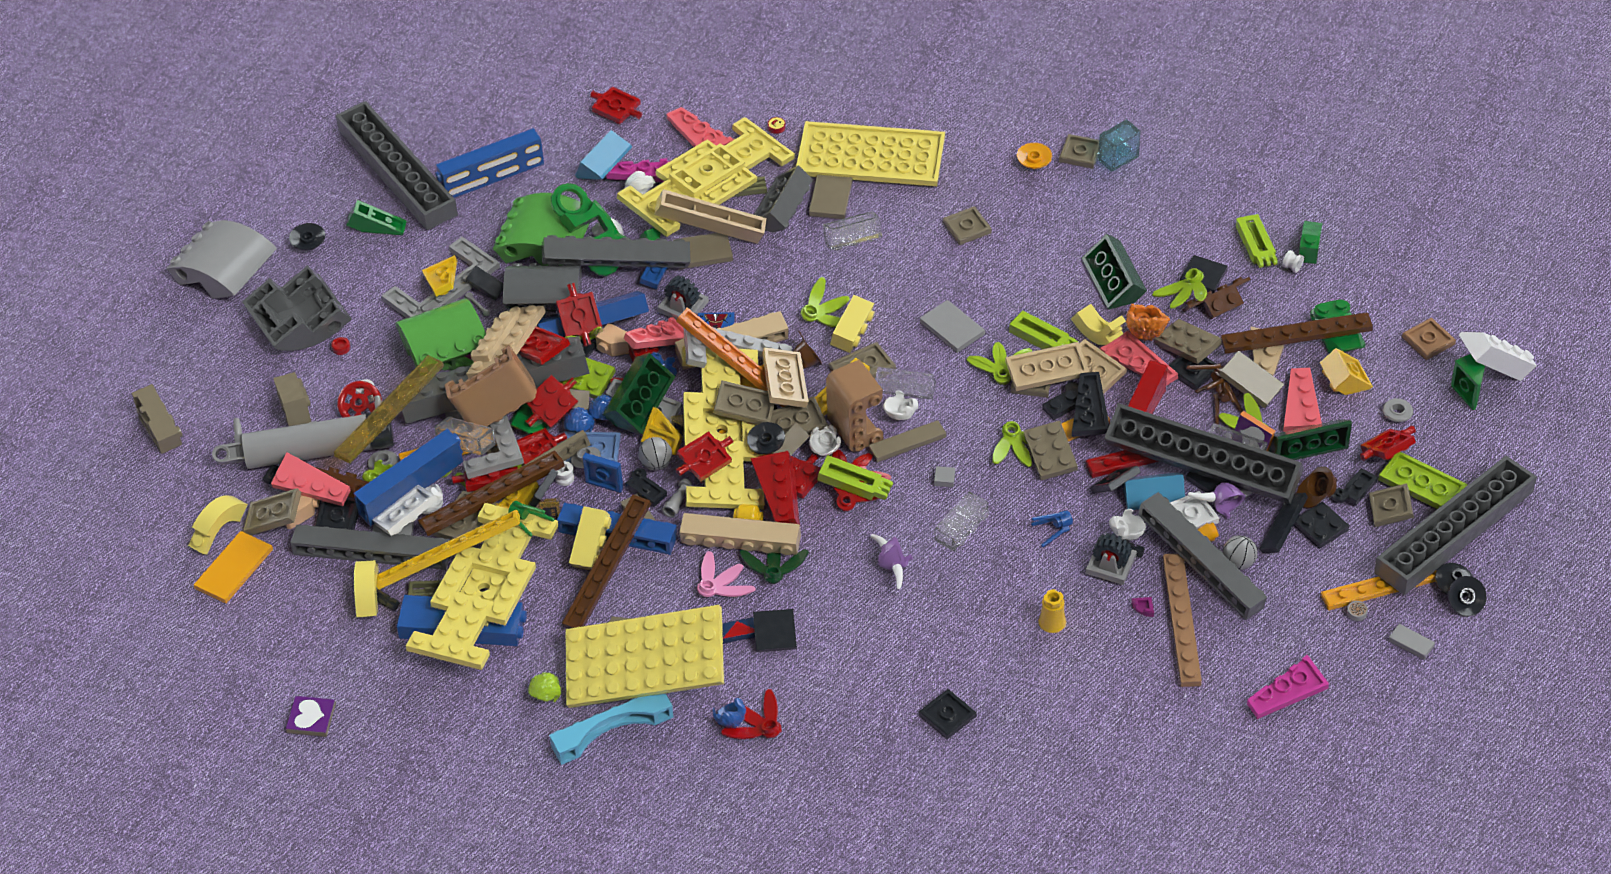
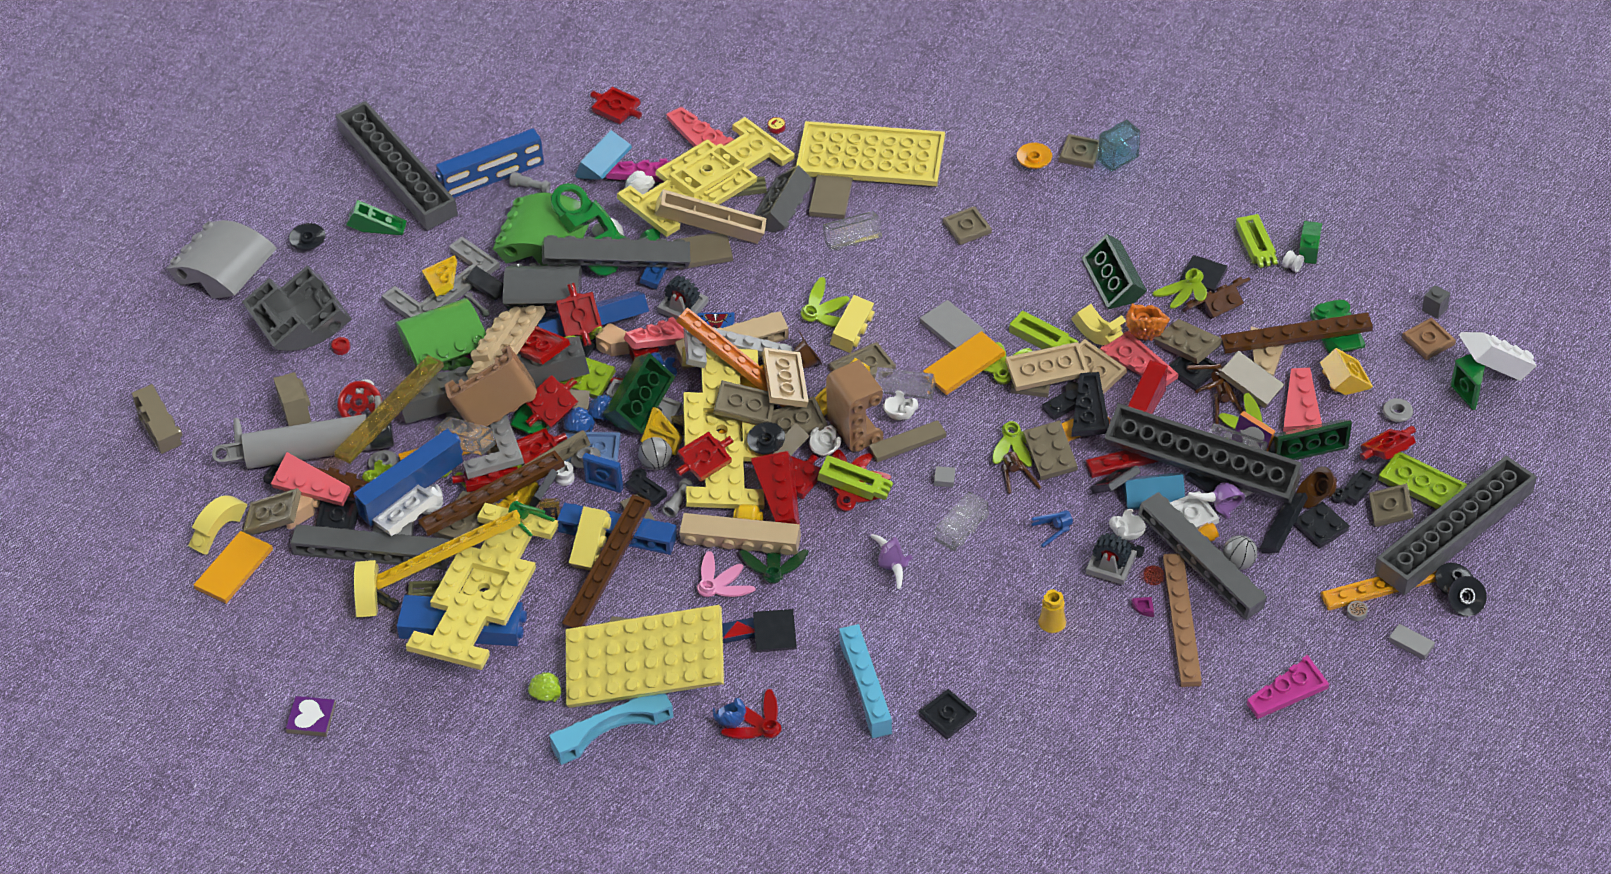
(517, 179): none -> light grey piece
(871, 695): none -> medium azure arch
(965, 362): none -> light orange tile
(1013, 463): none -> reddish brown plant
(1153, 575): none -> clear red tile
(1436, 301): none -> dark grey brick

